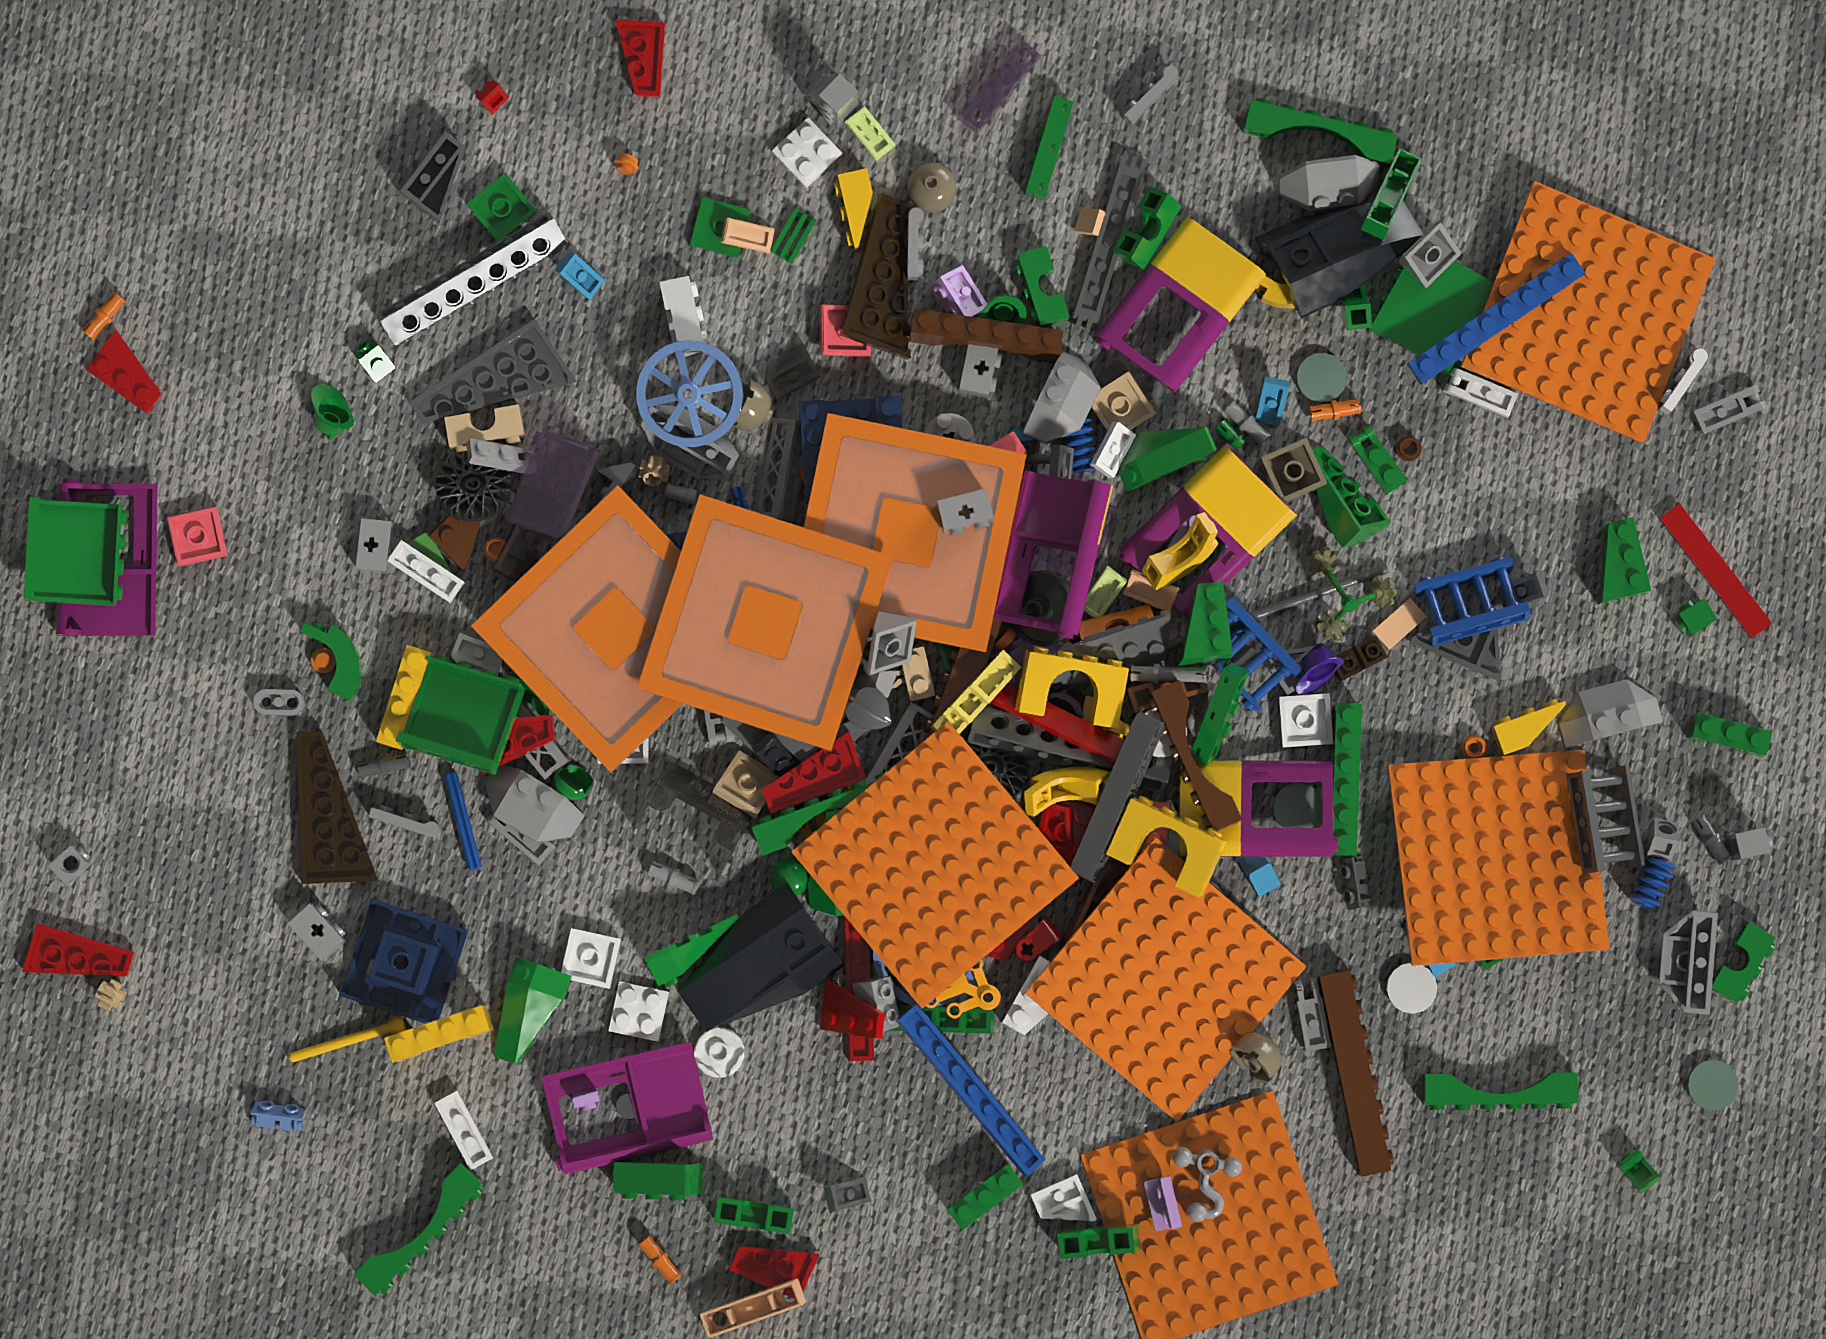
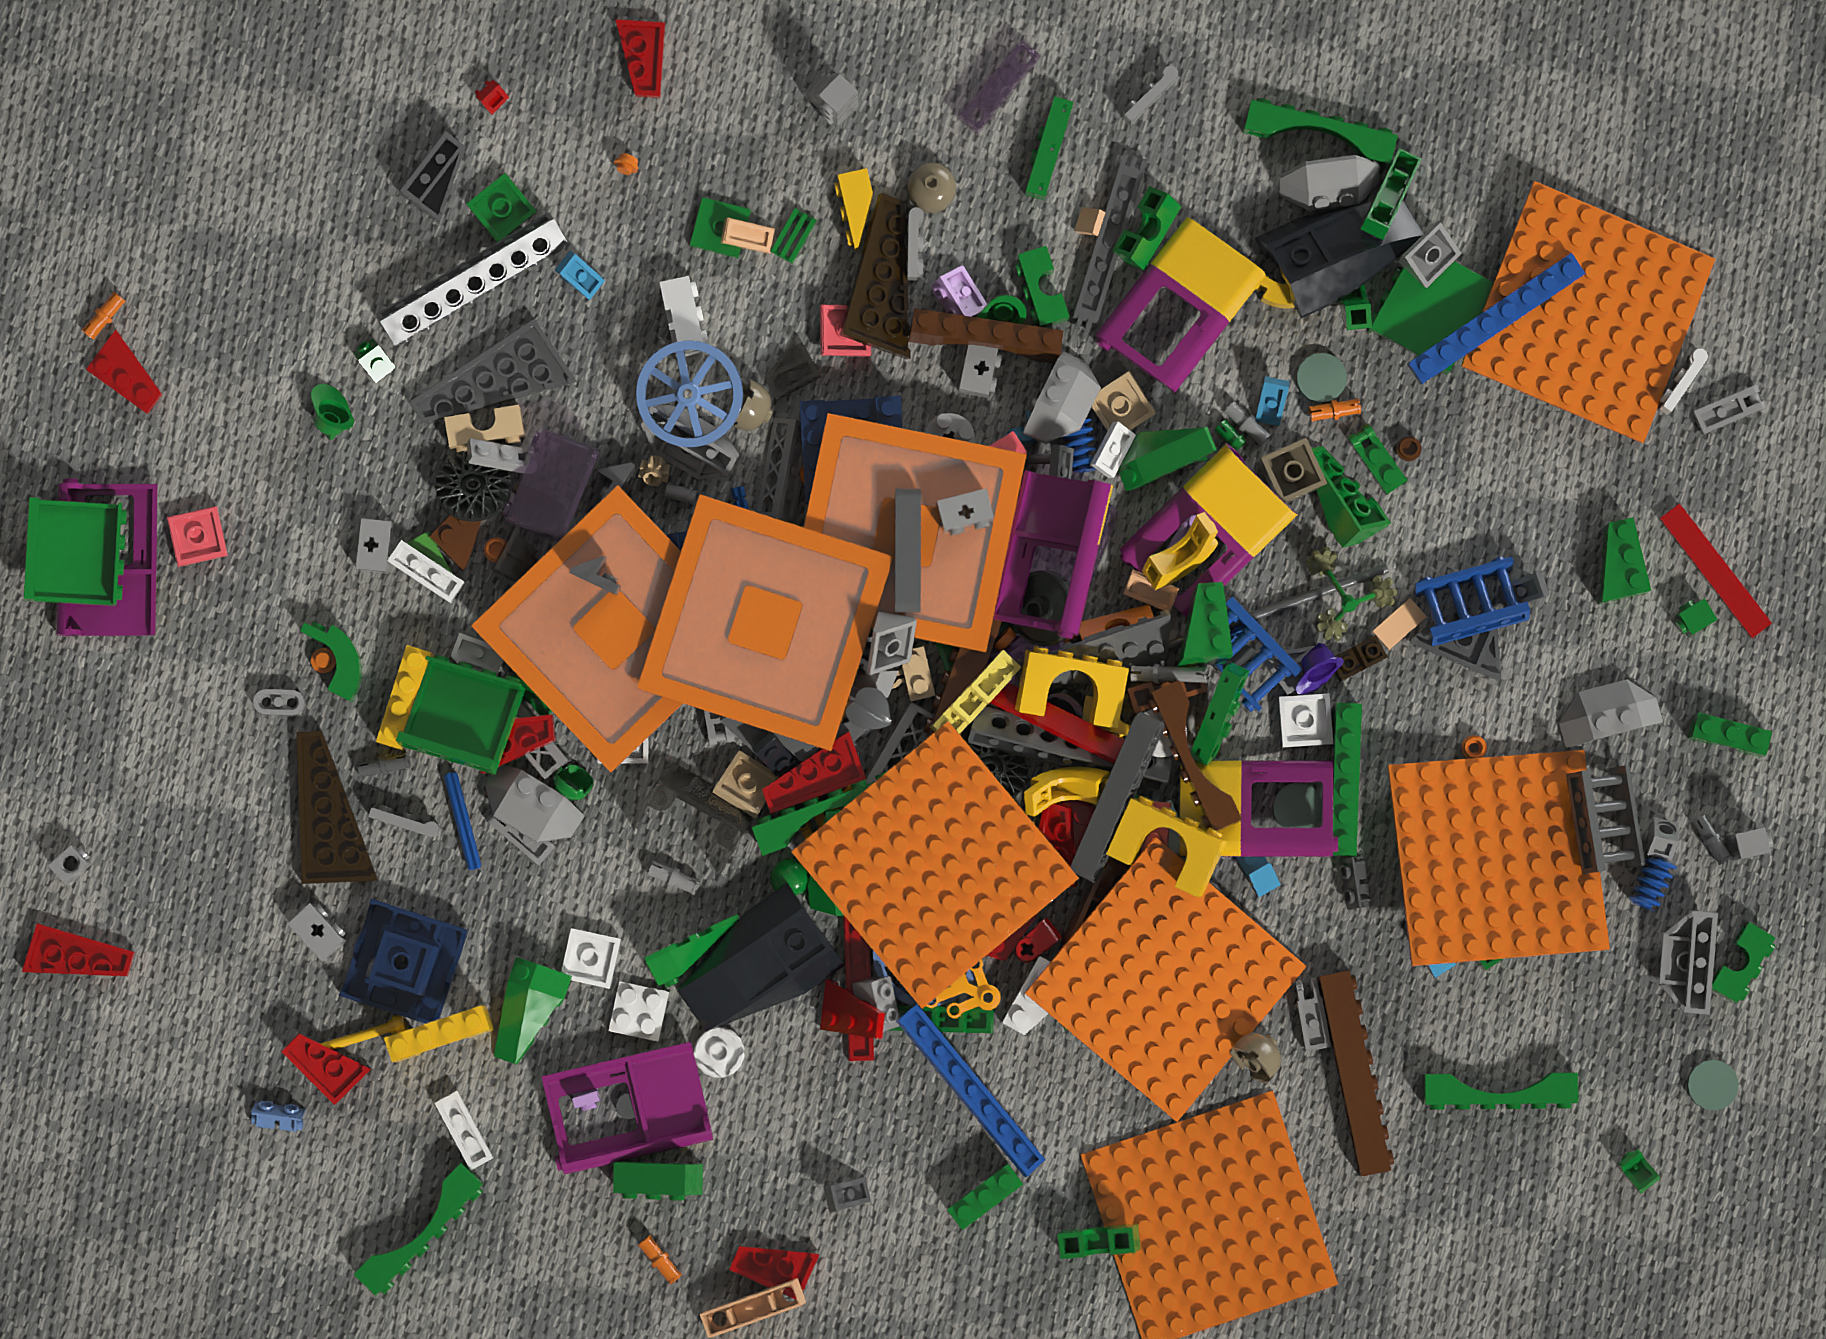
(110, 995): tan gear -> none
(324, 1067): none -> red wing
(590, 572): none -> flat silver slope
(754, 1215): green arch -> none
(807, 152): white plate -> none
(870, 133): yellowish green plate -> none
(907, 550): none -> dark grey beam
(1064, 1201): white wing -> none
(1104, 592): yellowish green plate -> none
(1162, 1203): lavender bracket -> none
(1231, 1167): light grey piece -> none
(1411, 988): white tile -> none
(1481, 392): white plate -> none
(1520, 732): yellow slope -> none

